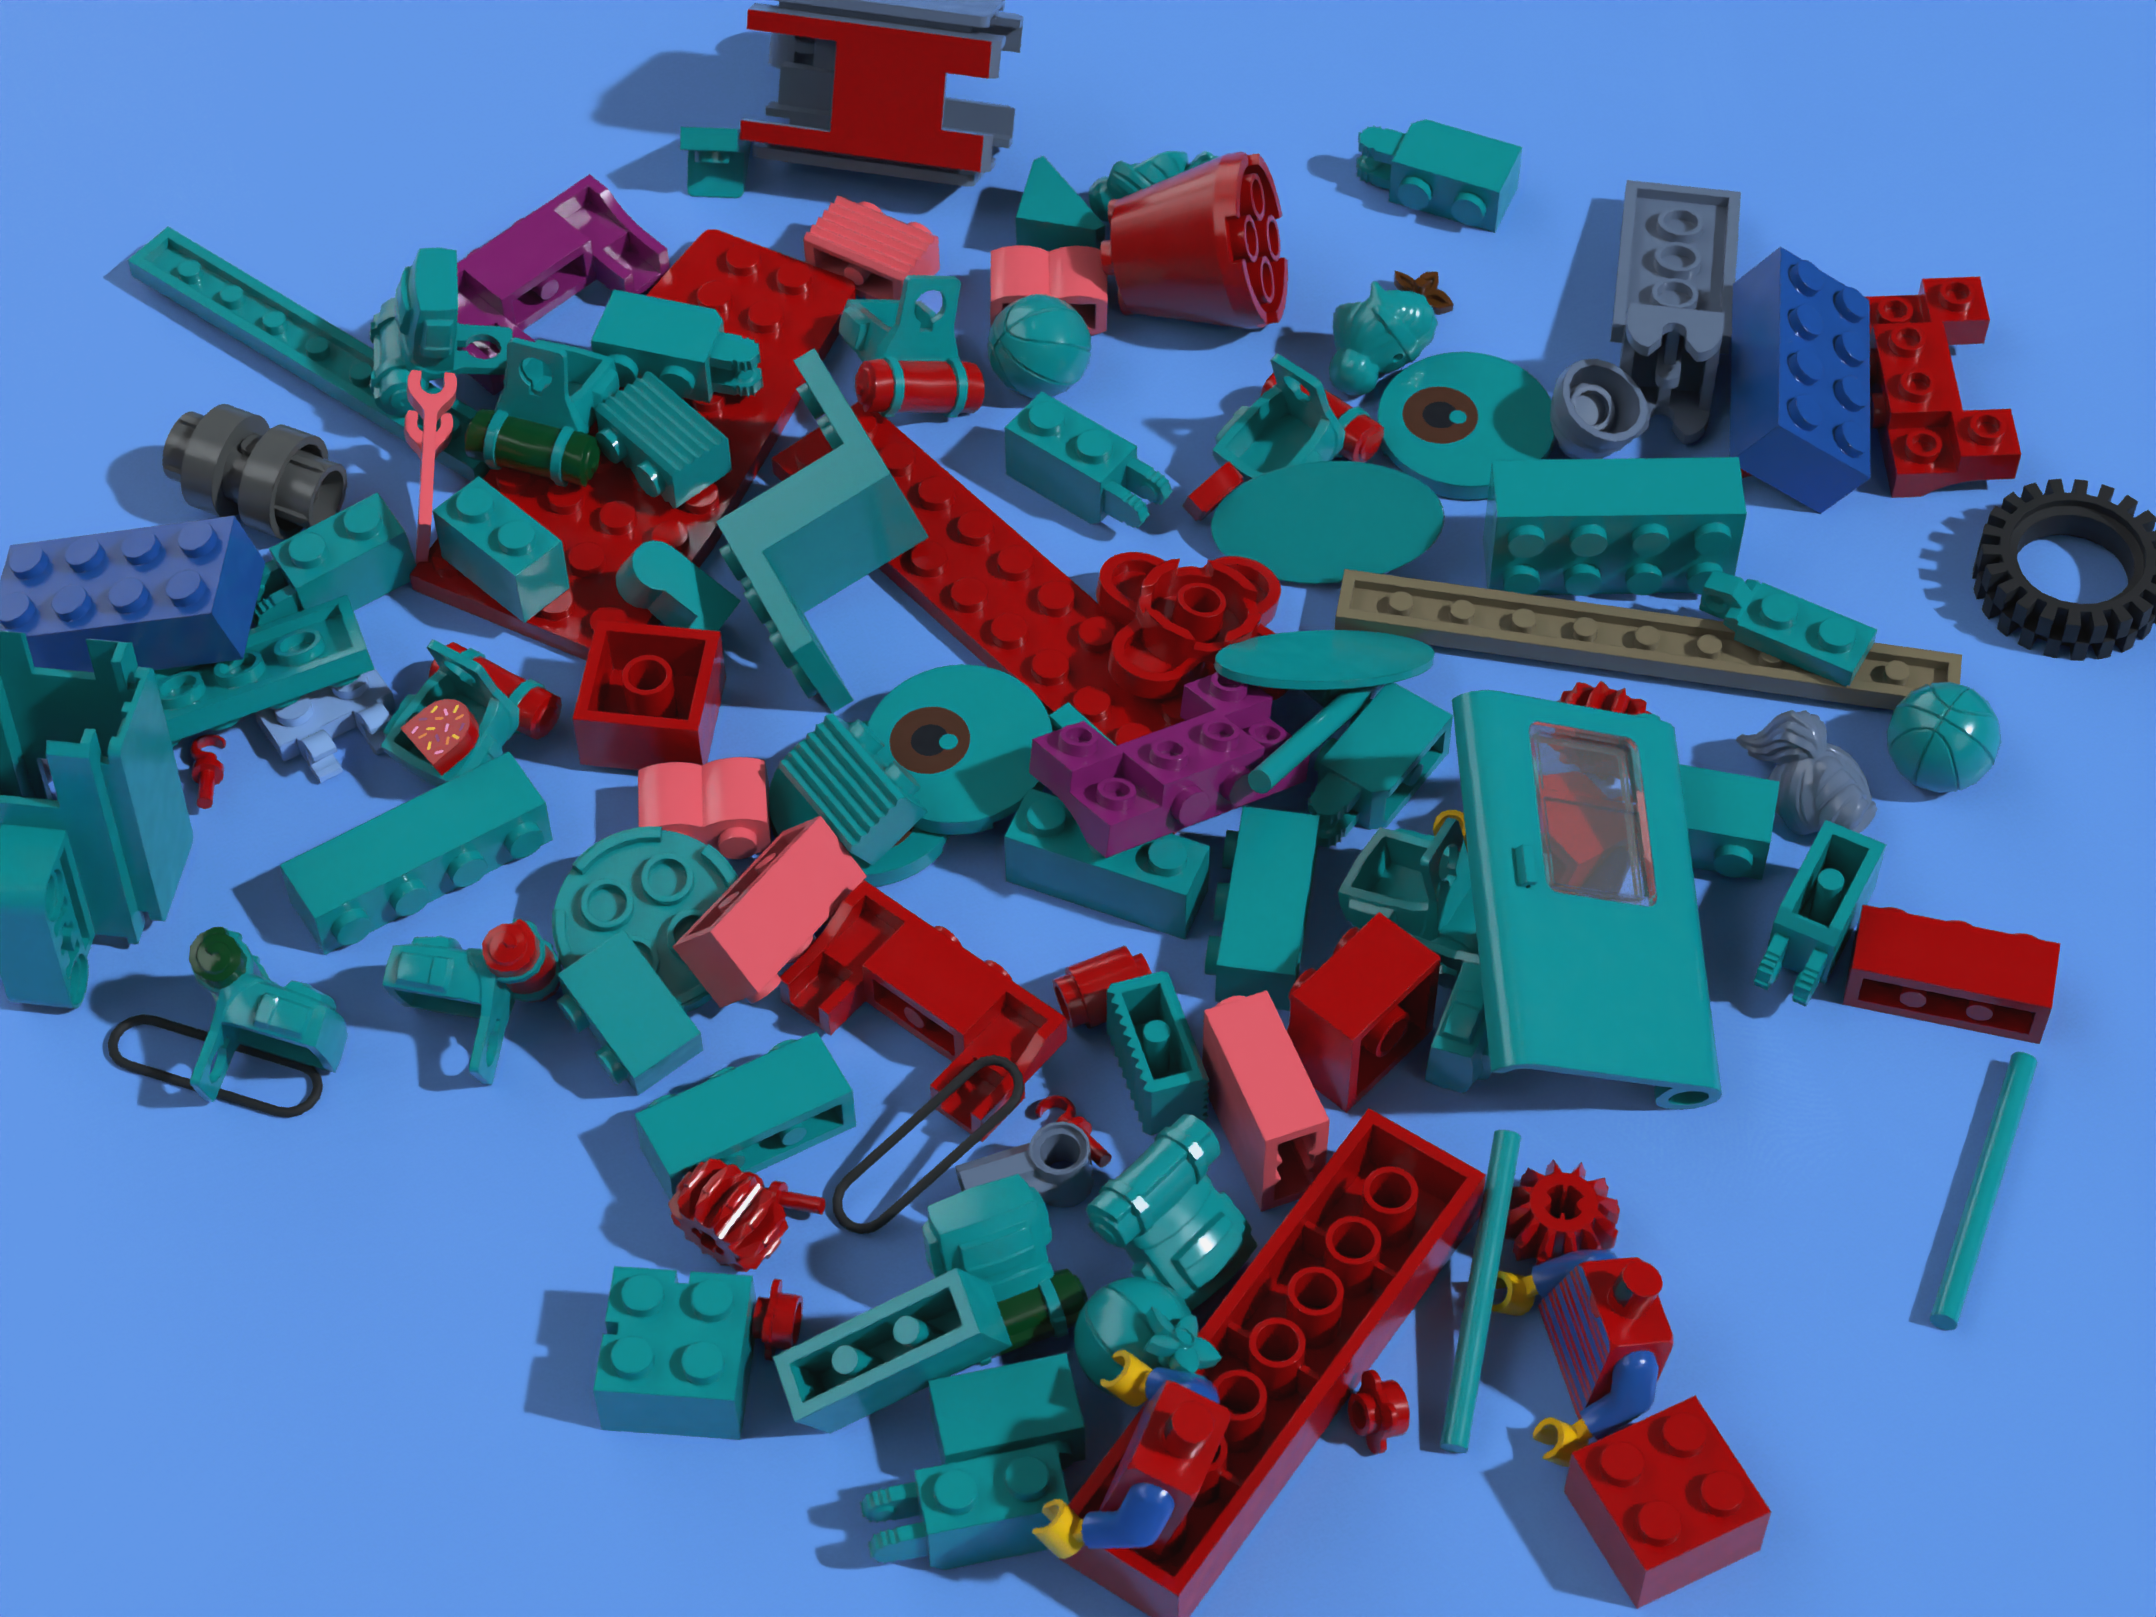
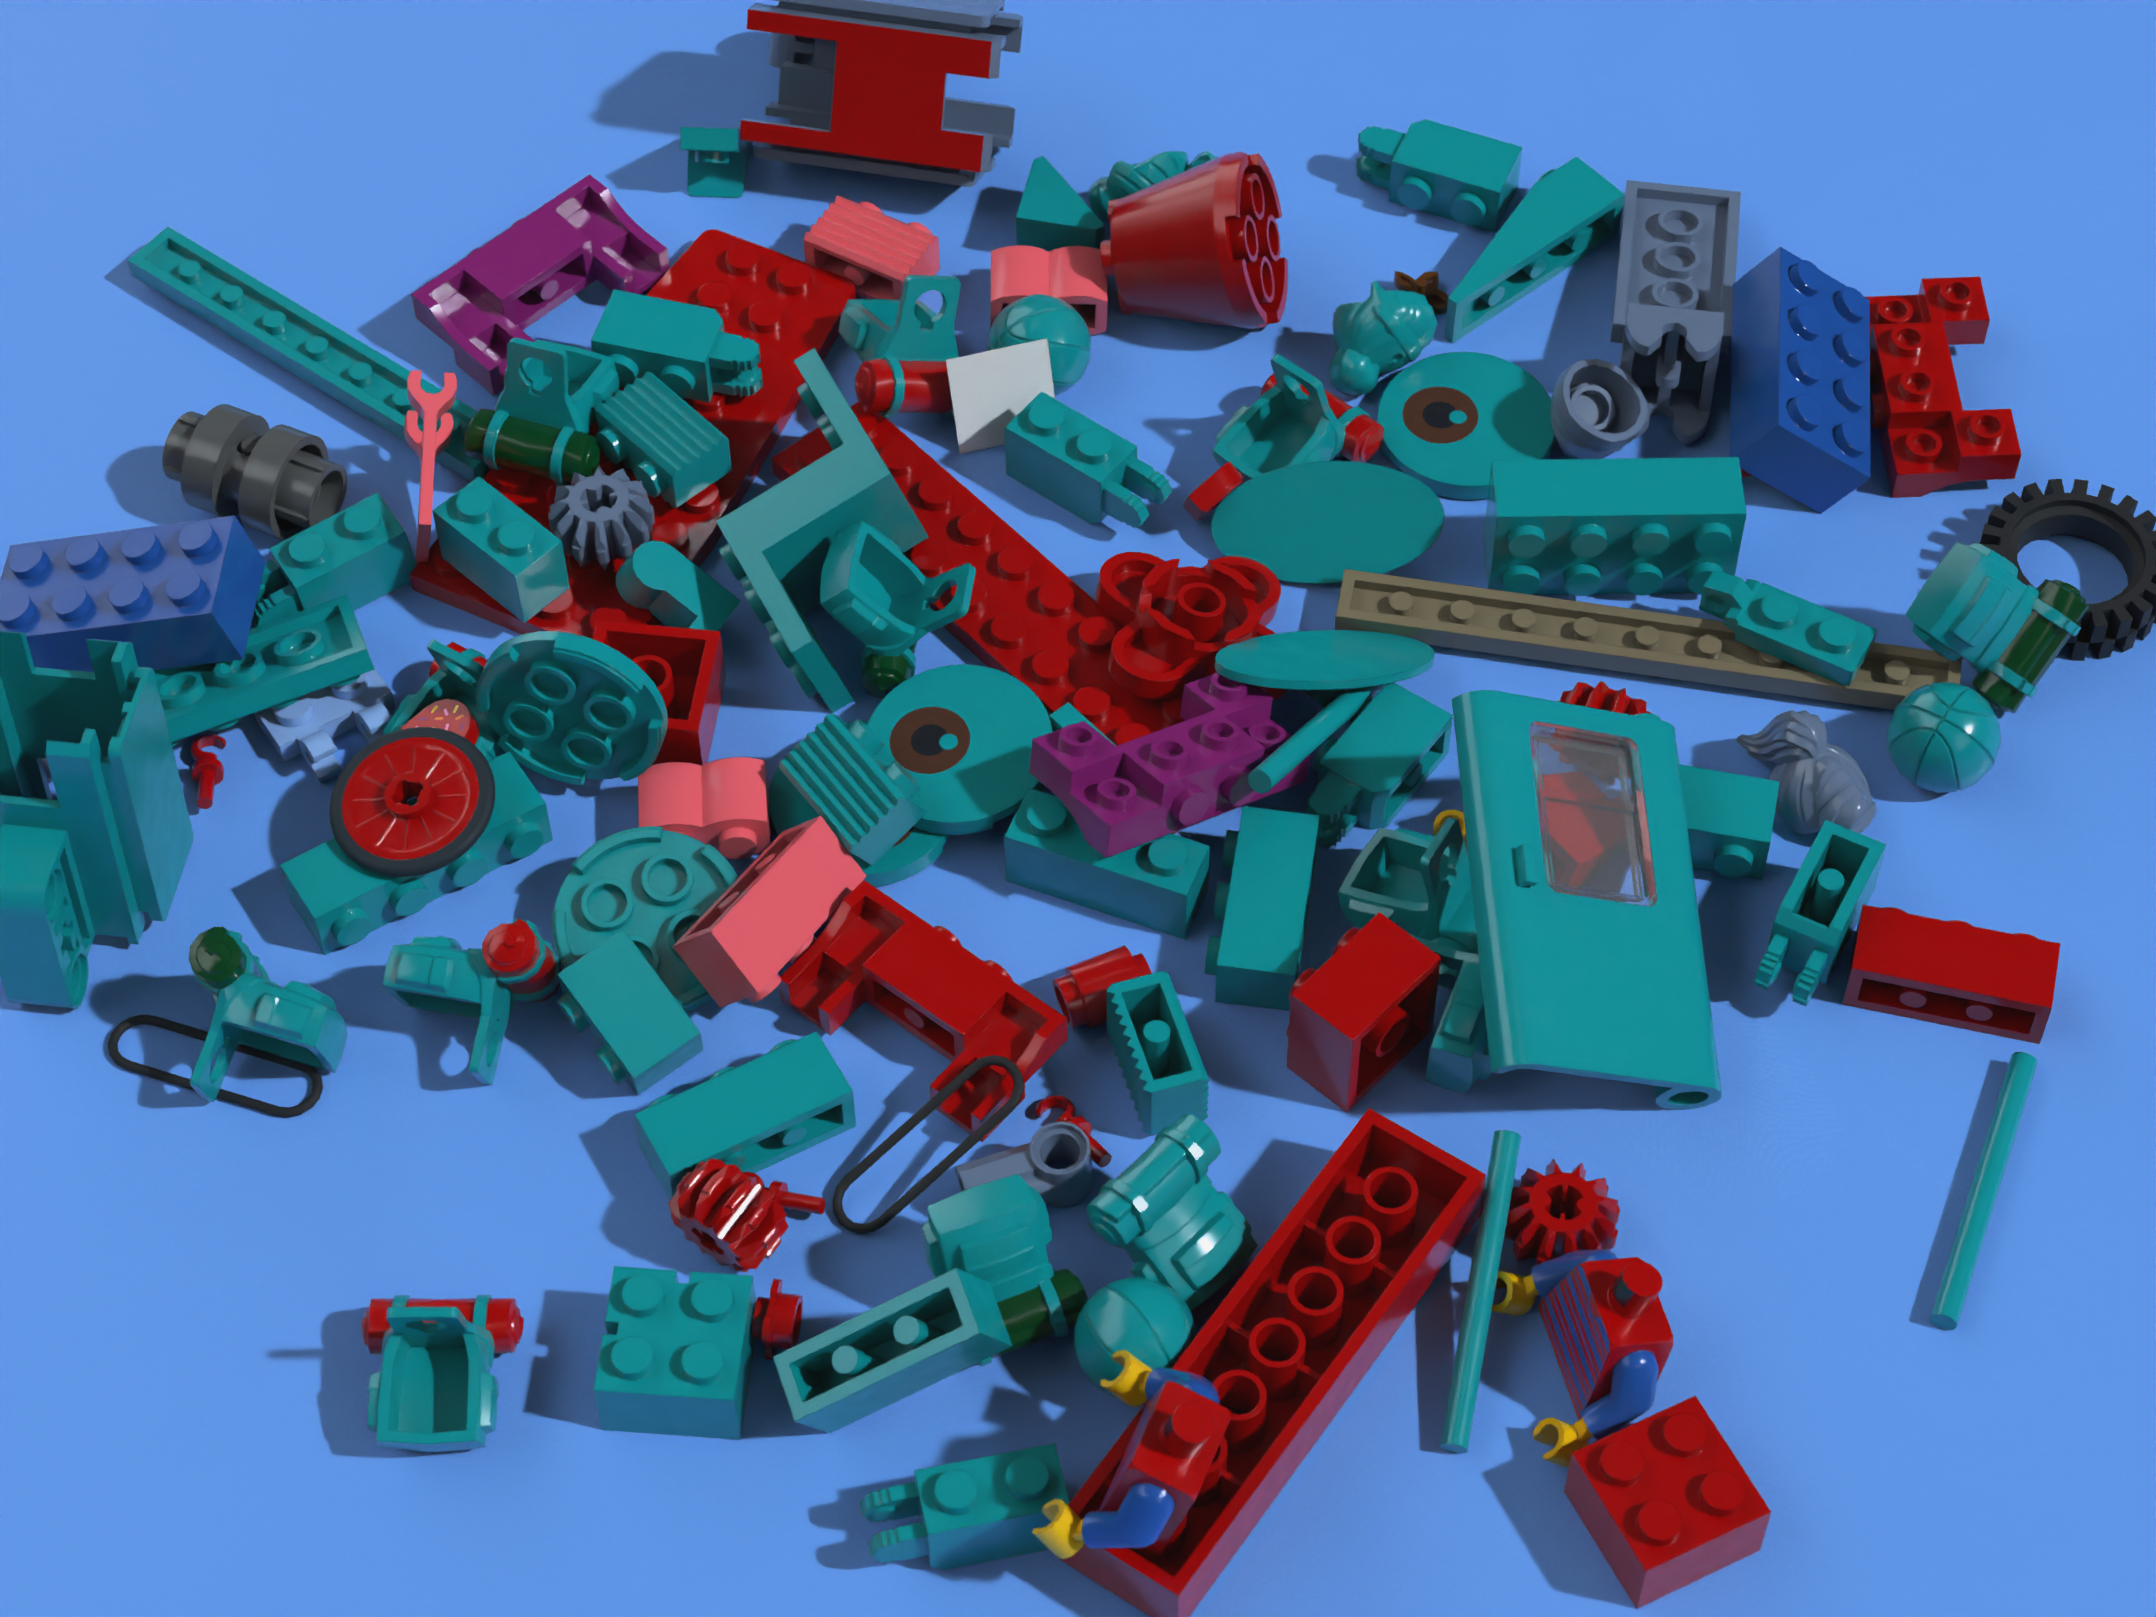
(402, 840): none -> red wheel
(423, 332): teal piece -> none
(436, 1369): none -> teal piece
(572, 707): none -> teal tile
(601, 517): none -> sand blue gear
(886, 602): none -> teal piece
(994, 389): none -> white sticker
(1008, 1411): teal brick -> none
(1179, 1345): teal plant -> none
(1264, 1098): coral brick -> none
(1378, 1411): red plate -> none
(1551, 229): none -> teal slope
(1995, 621): none -> teal piece

